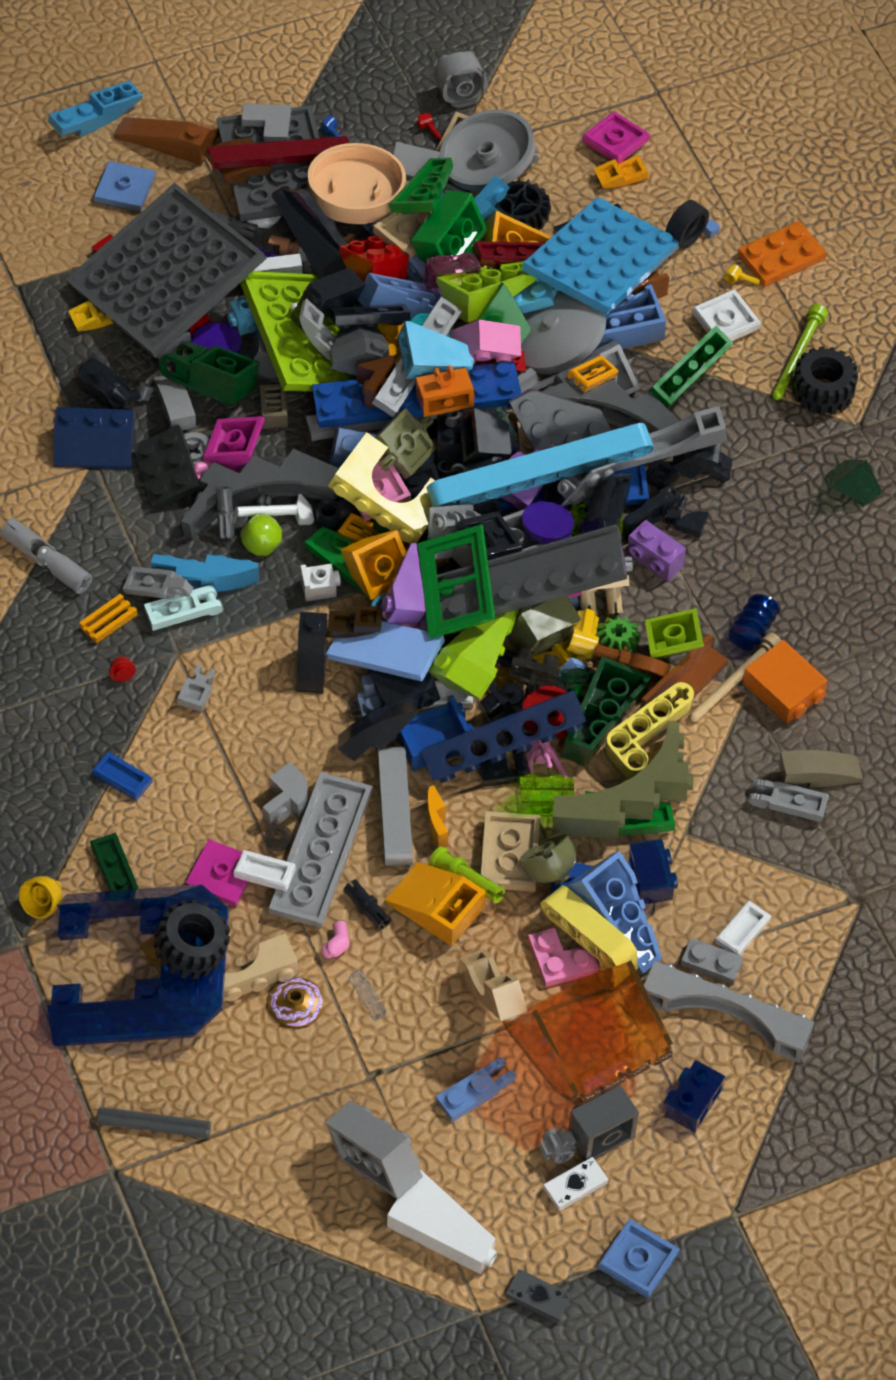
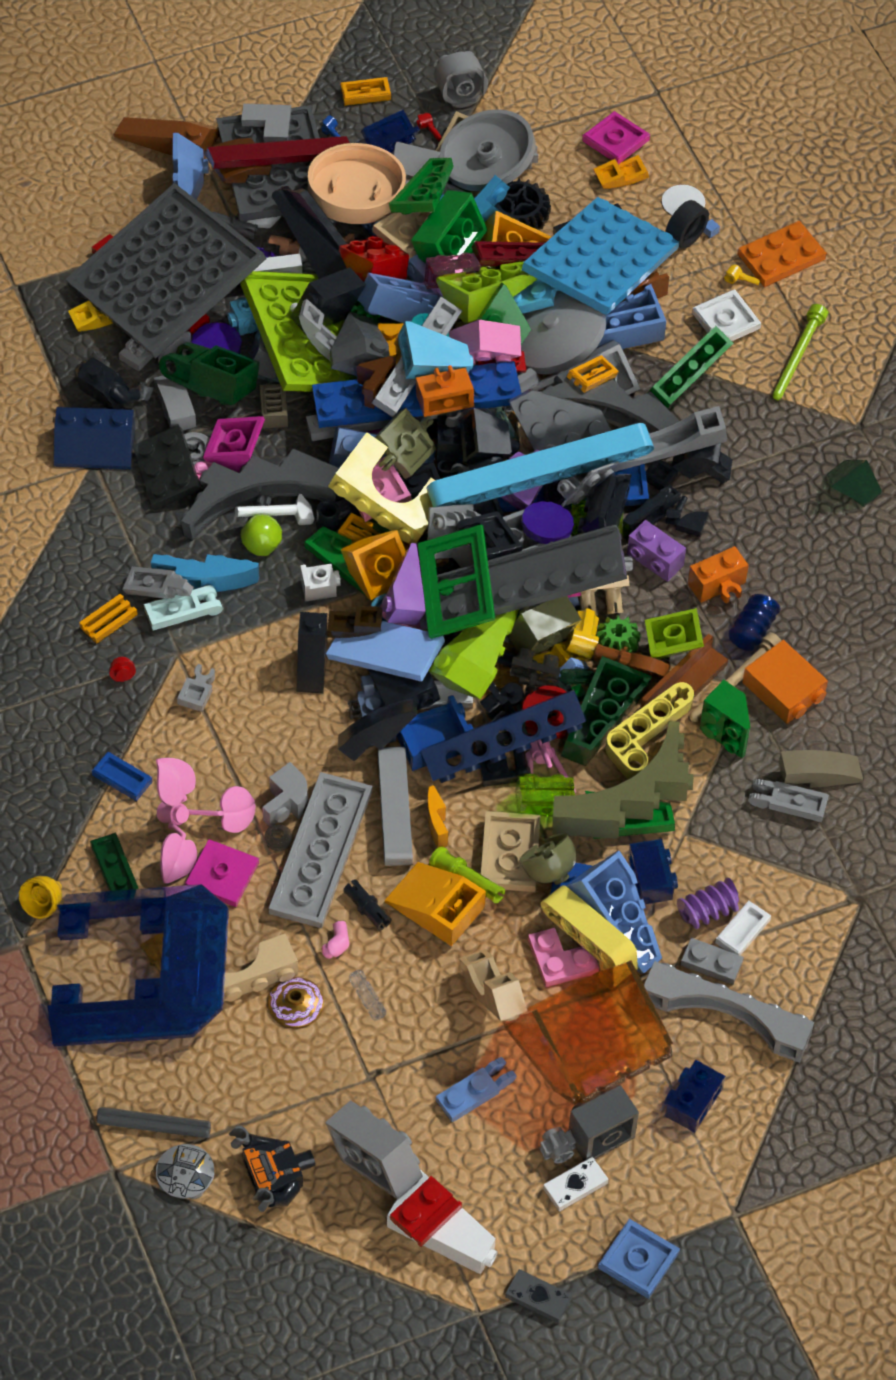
(59, 564): light grey piece -> none
(99, 111): dark azure slope -> none
(125, 186): medium blue plate -> none
(134, 355): none -> light grey tile
(174, 781): none -> bright pink plant
(185, 1171): none -> light grey dish
(186, 958): black tyre -> none
(188, 165): none -> medium blue wedge
(225, 512): dark grey axle -> none
(264, 870): white tile -> none
(272, 1167): none -> torso
(366, 94): none -> light orange tile
(370, 315): black plate -> none
(389, 131): none -> clear blue bracket
(425, 1211): none -> red plate
(678, 195): none -> white sticker
(709, 902): none -> medium lavender piece
(718, 575): none -> orange brick
(726, 718): none -> green slope
(824, 365): black tyre -> none

